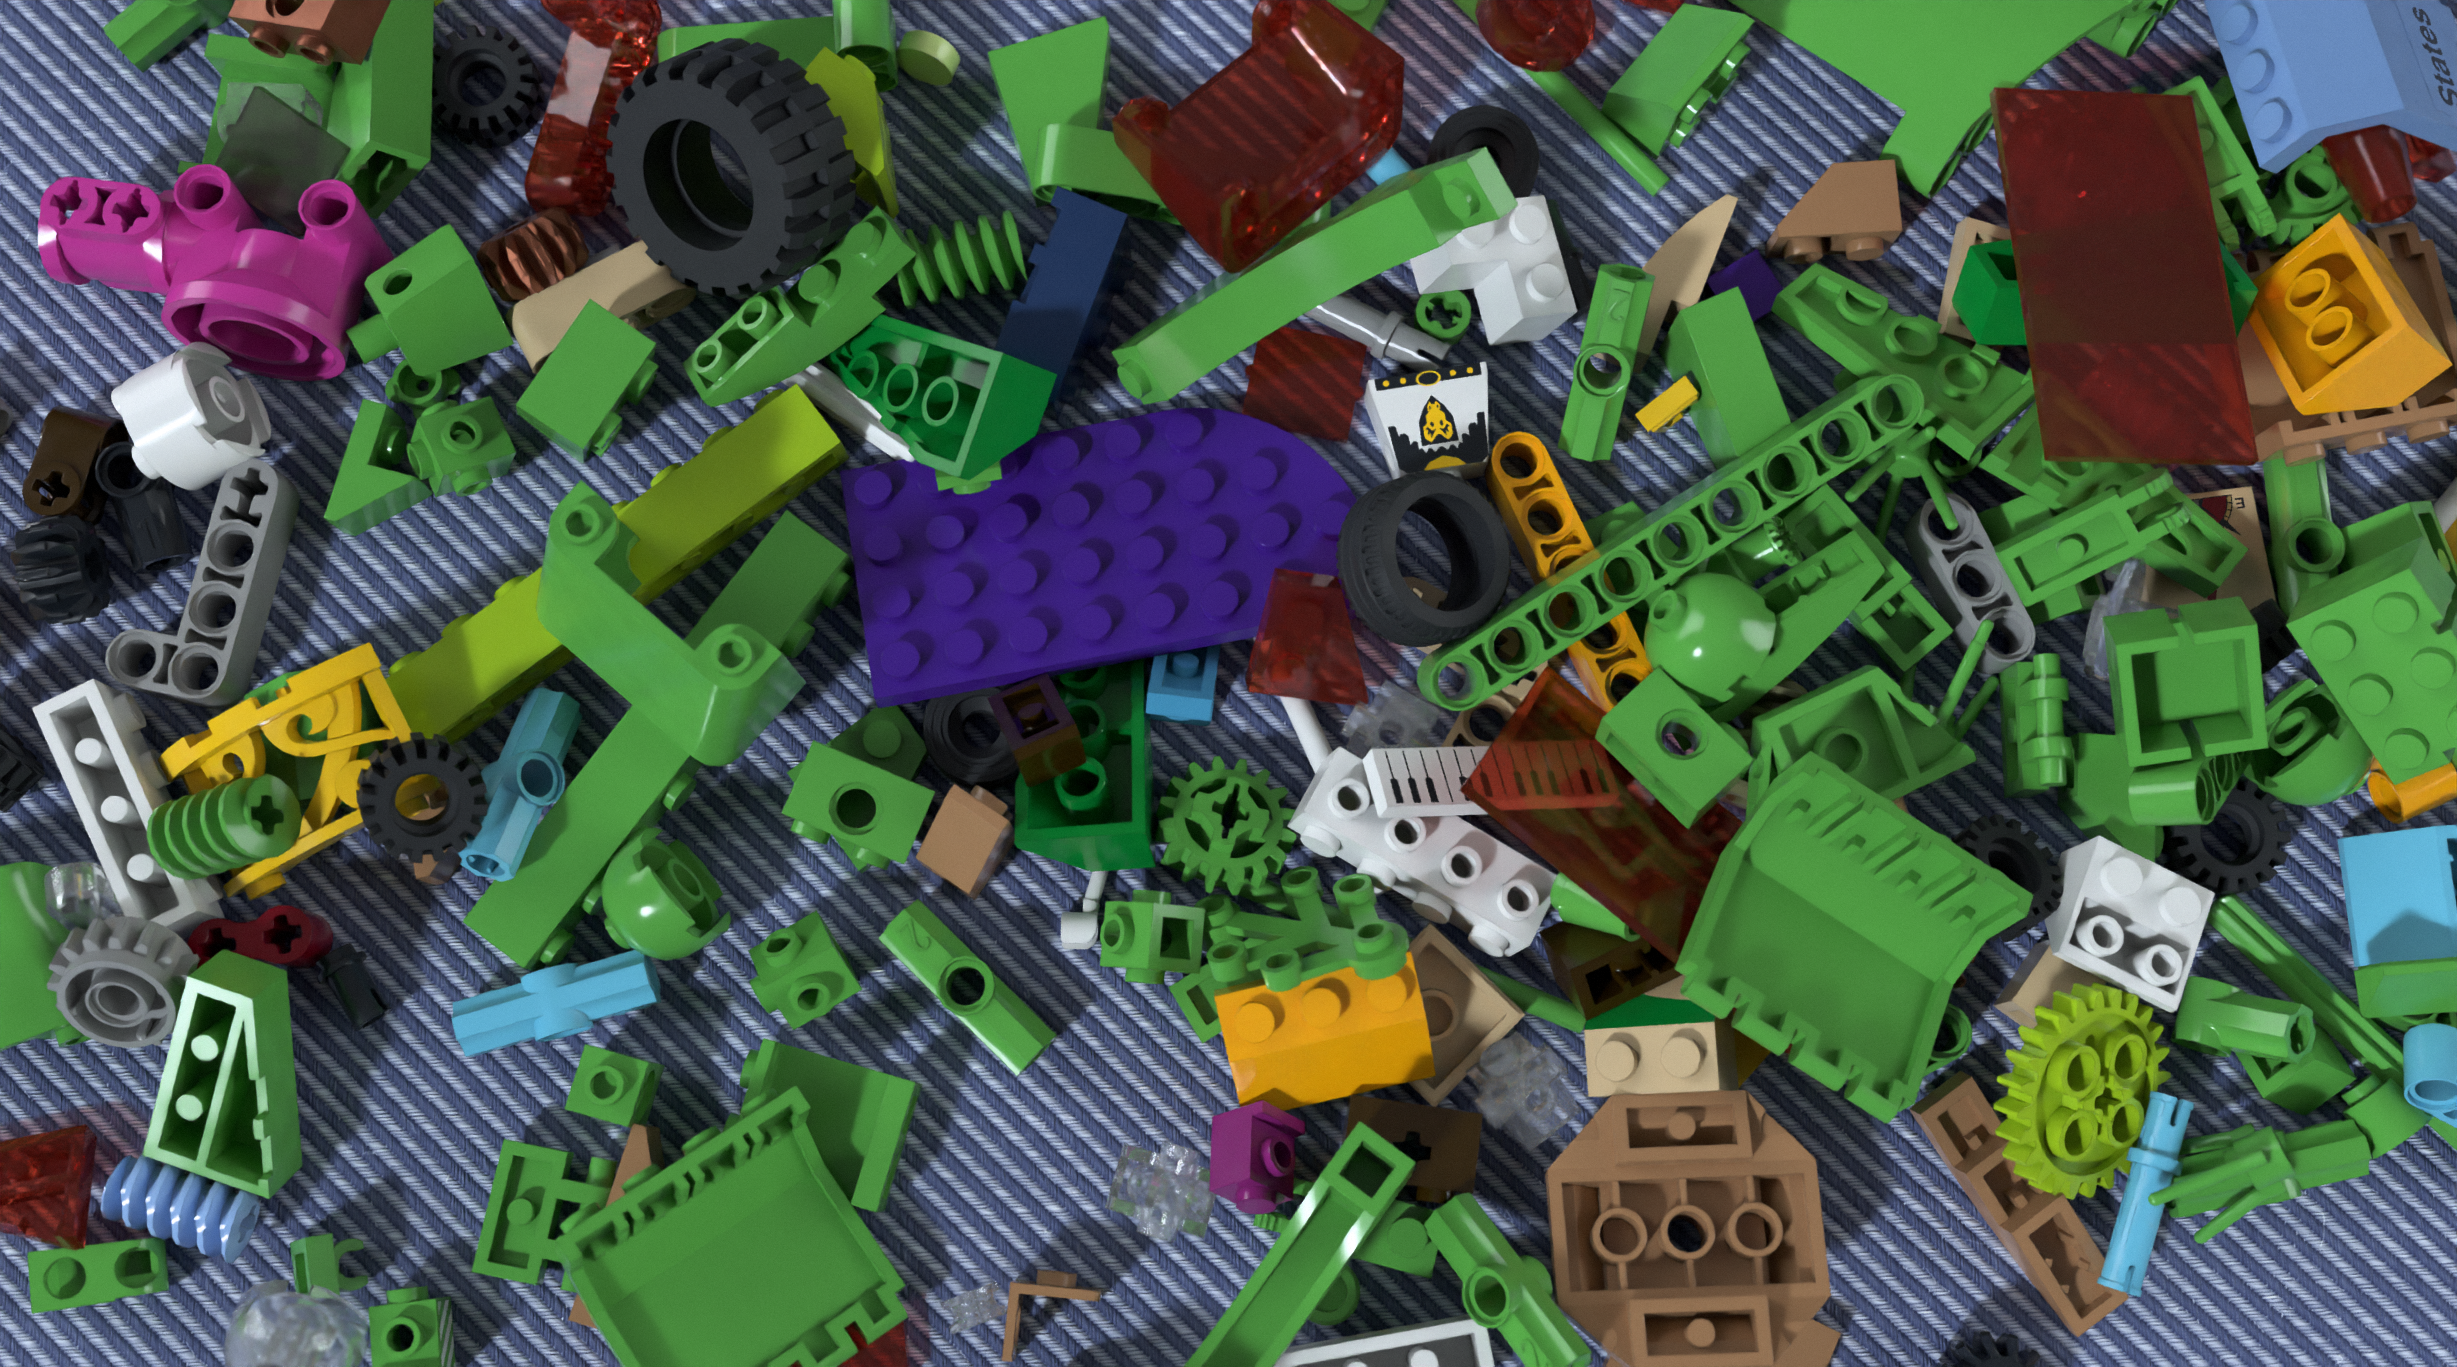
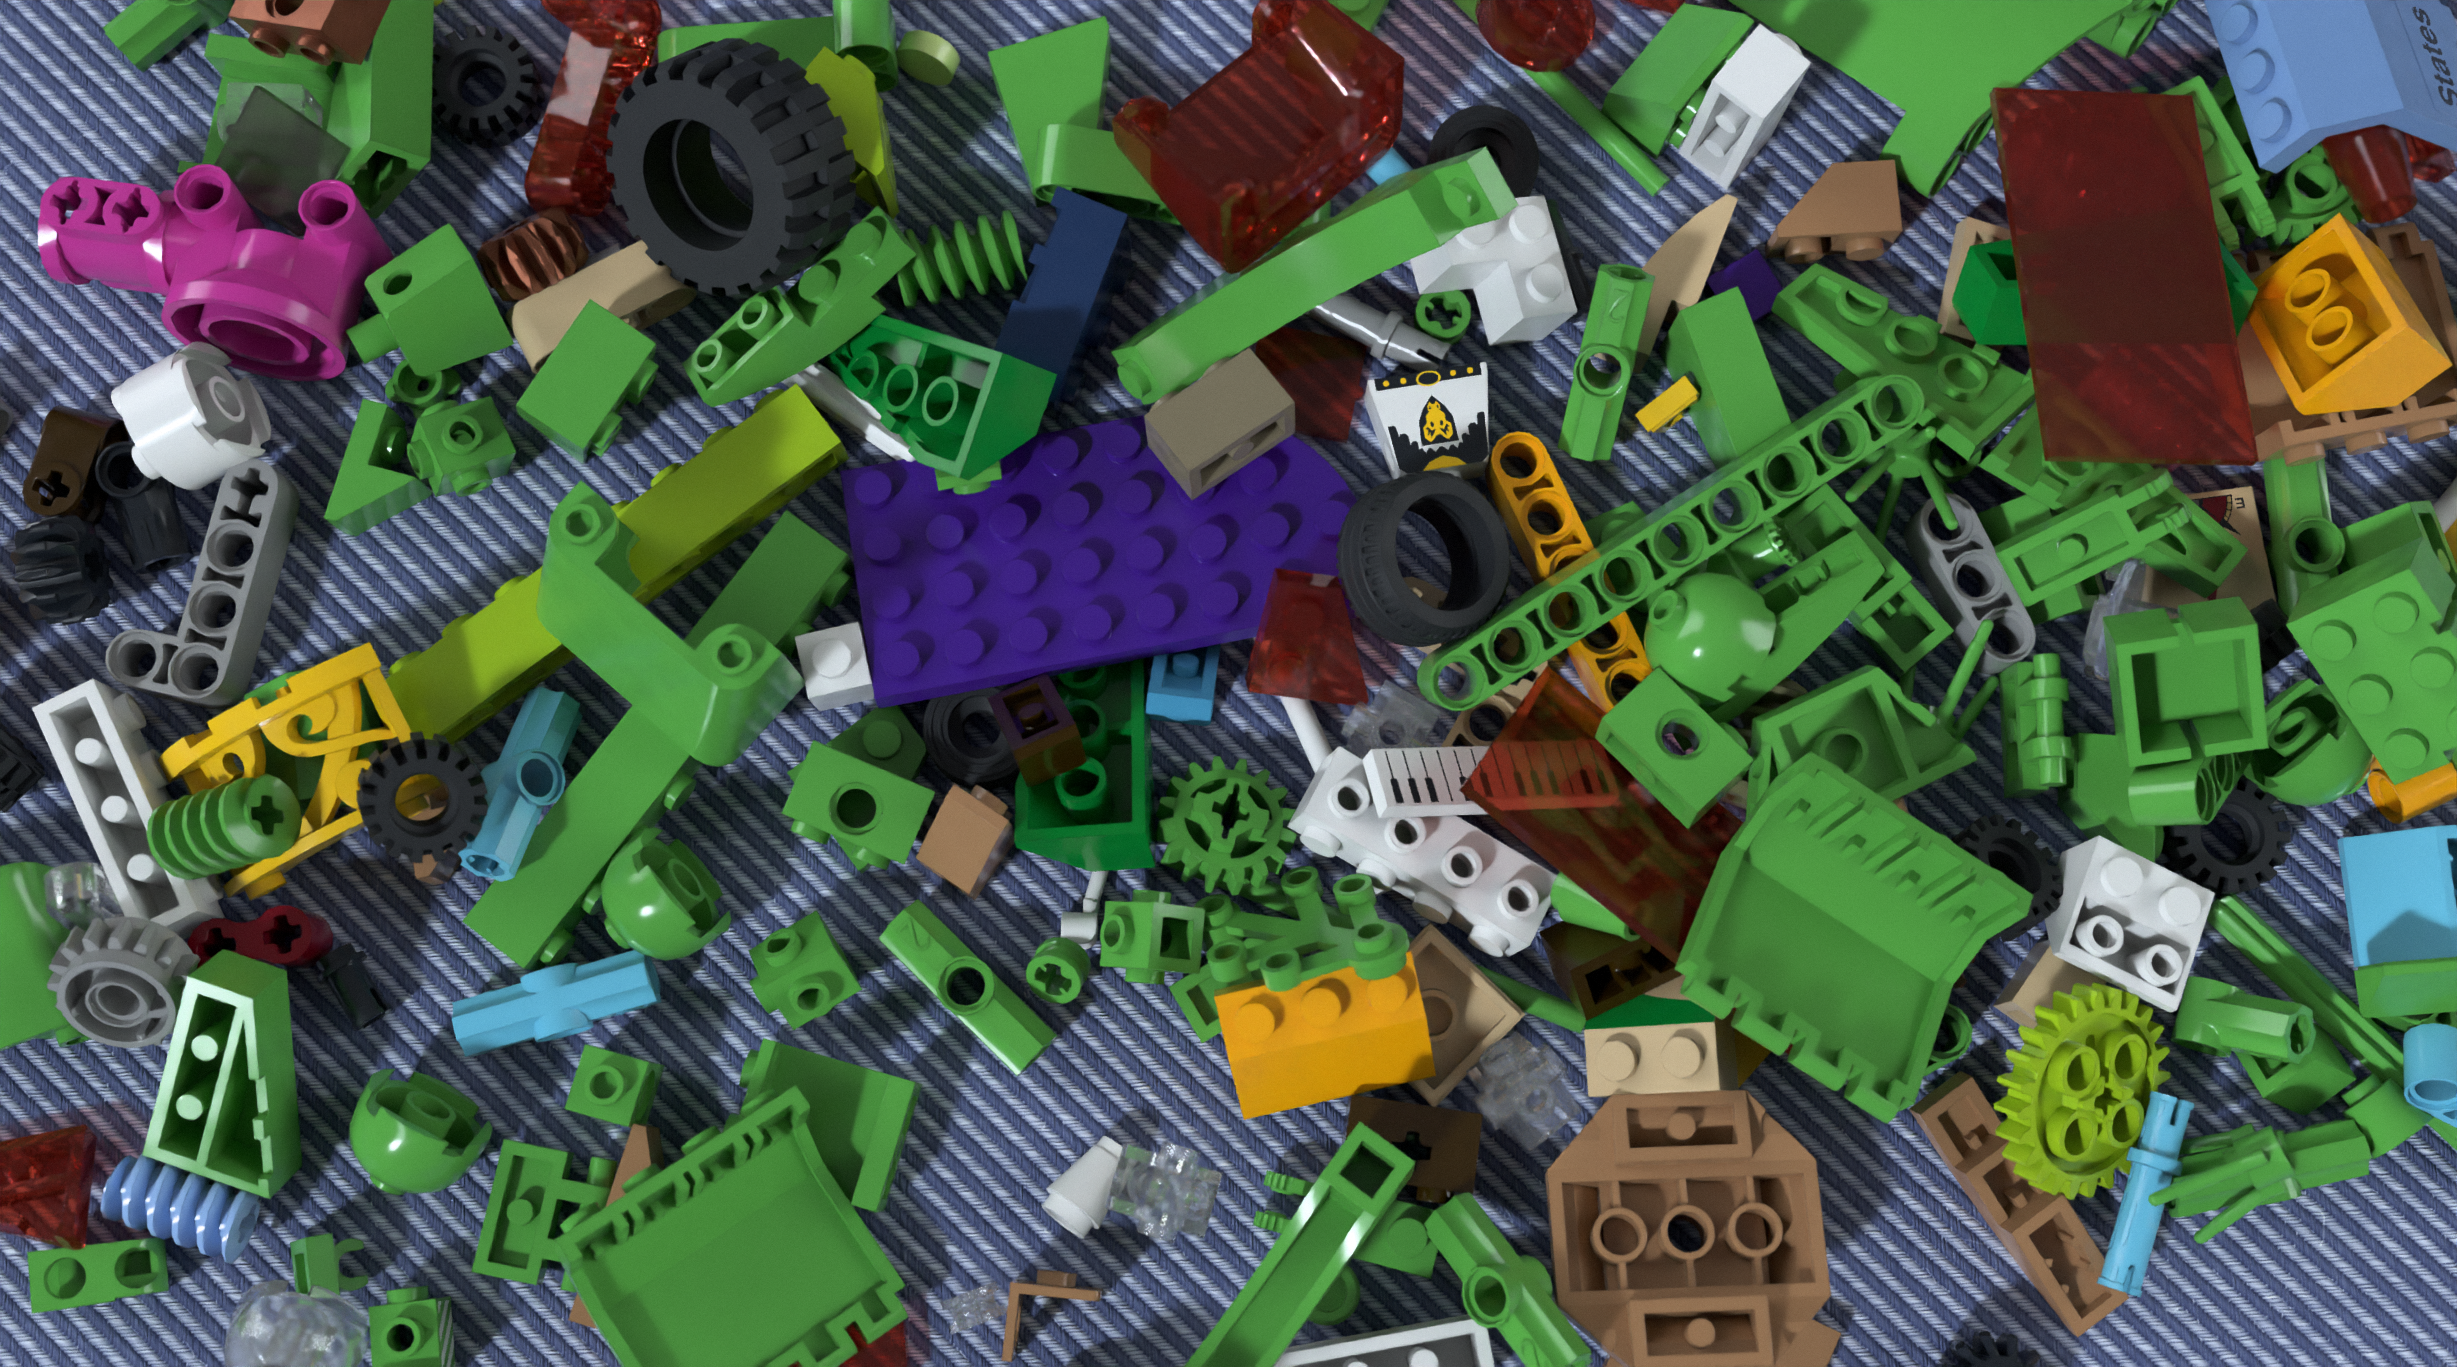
(415, 1133): none -> bright green cylinder
(835, 666): none -> white brick
(1074, 970): none -> bright green bush
(1082, 1191): none -> white cone
(1219, 422): none -> dark tan brick
(1254, 1156): magenta brick -> none
(1744, 105): none -> white brick

